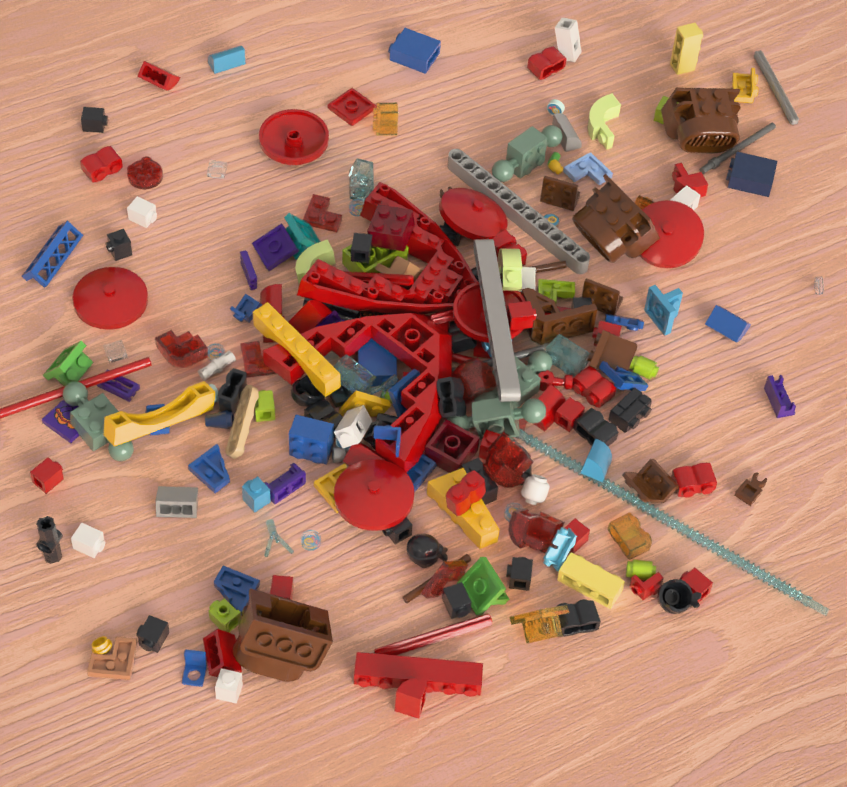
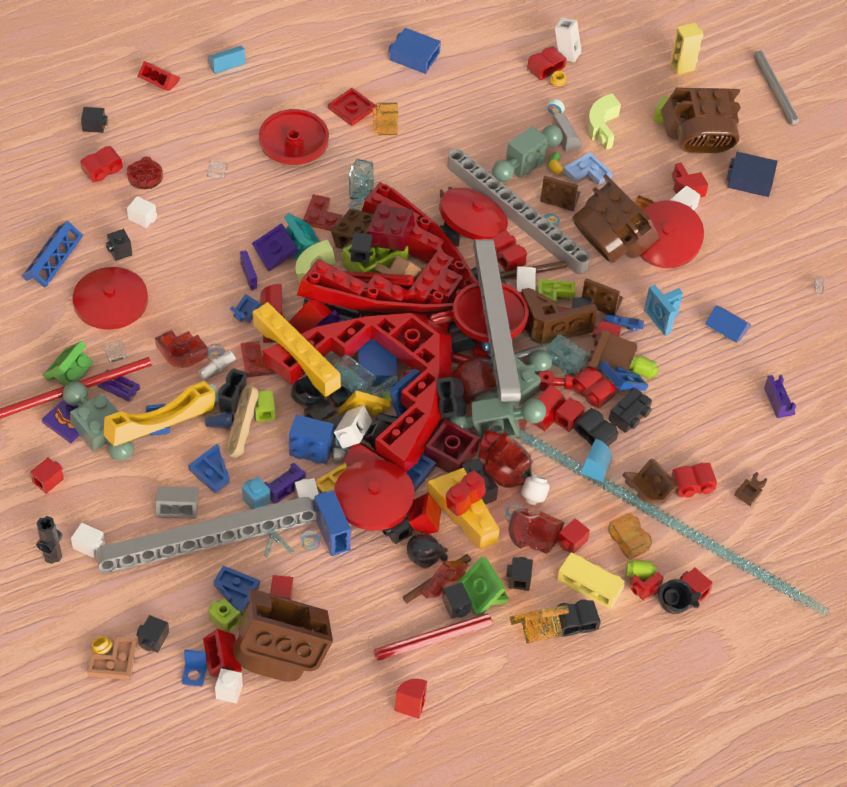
(205, 534): none -> light grey beam
(306, 488): none -> white brick
(332, 522): none -> blue brick
(352, 222): none -> reddish brown bracket
(389, 433): blue bracket -> none
(425, 514): none -> red brick
(441, 675): red brick -> none
(510, 266): yellowish green arch -> none
(520, 315): red brick -> none
(558, 79): none -> yellow plate
(564, 540): medium azure hinge -> none
(715, 162): dark grey bar -> none
(747, 86): yellow bracket -> none

